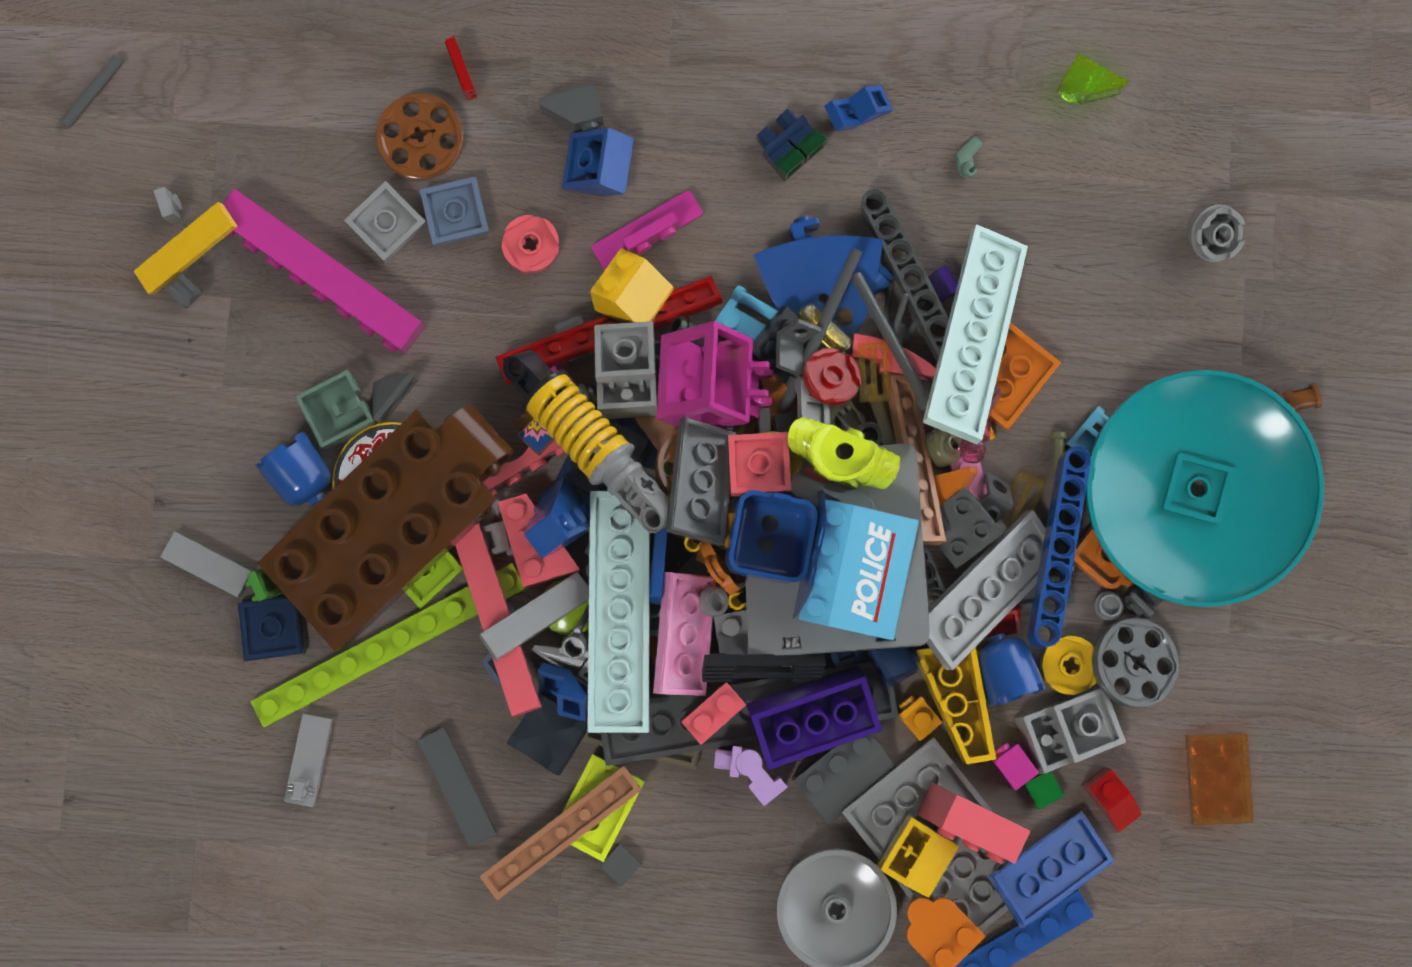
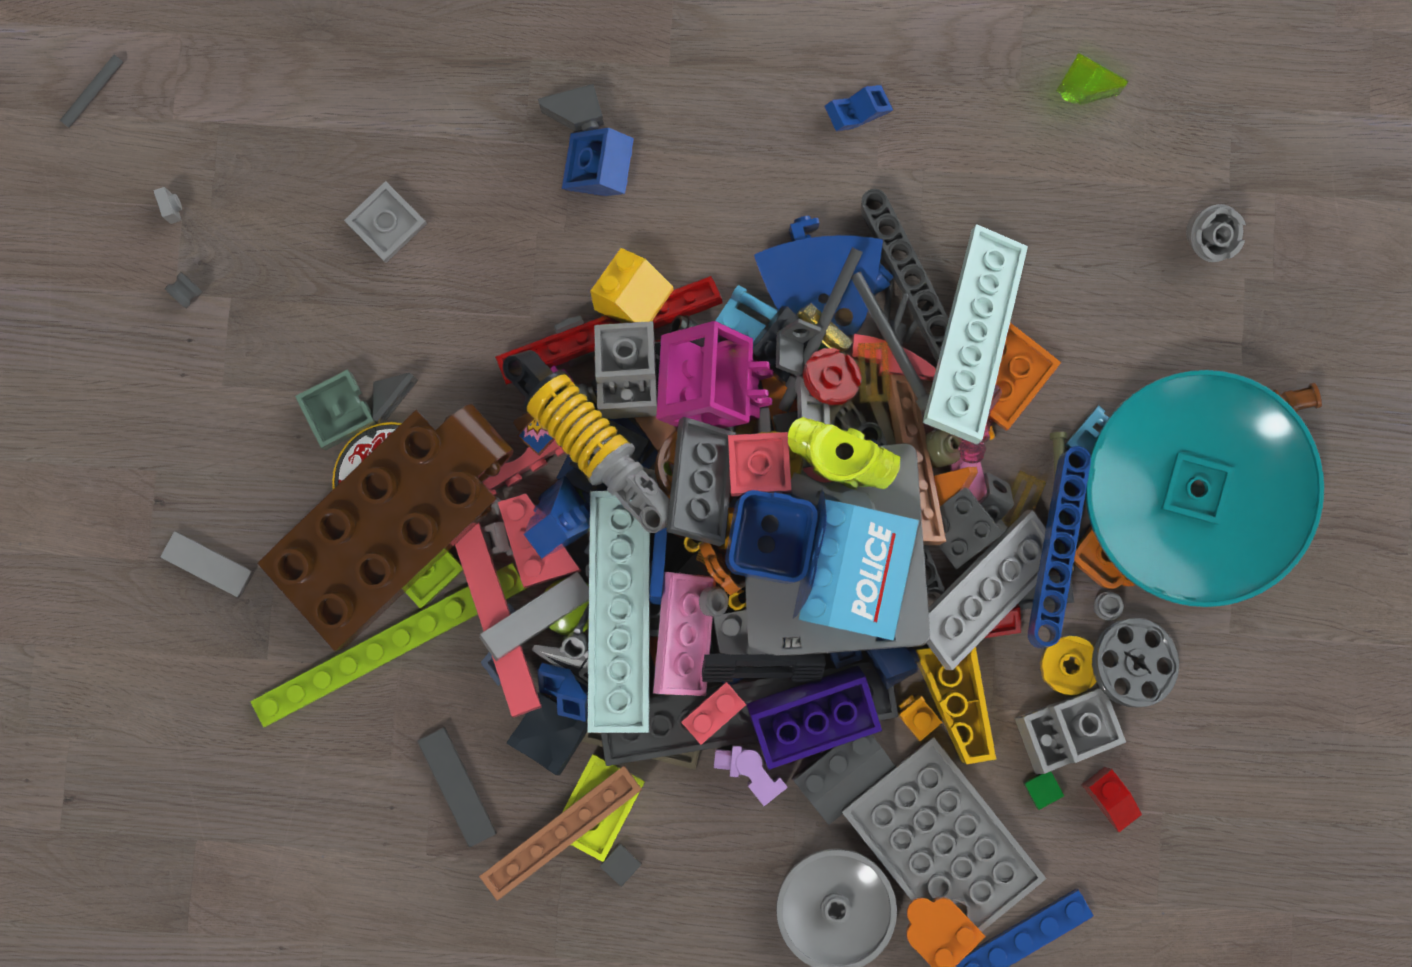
(185, 248): yellow tile -> none
(262, 586): bright green tile -> none
(270, 629): dark blue tile -> none
(296, 472): blue cylinder -> none
(308, 760): light grey hinge -> none
(323, 274): dark pink brick -> none
(421, 122): dark orange wedge -> none
(454, 211): sand blue plate -> none
(460, 68): red tile -> none
(514, 240): coral plate -> none
(654, 226): dark pink bracket -> none
(793, 146): hips -> none
(917, 856): yellow slope -> none
(943, 283): dark purple slope -> none
(964, 157): sand green arm -> none
(973, 824): coral wedge -> none
(1008, 670): blue cylinder -> none
(1013, 765): dark pink brick -> none
(1051, 869): blue tile -> none
(1141, 602): dark grey bracket -> none
(1219, 779): clear orange plate -> none

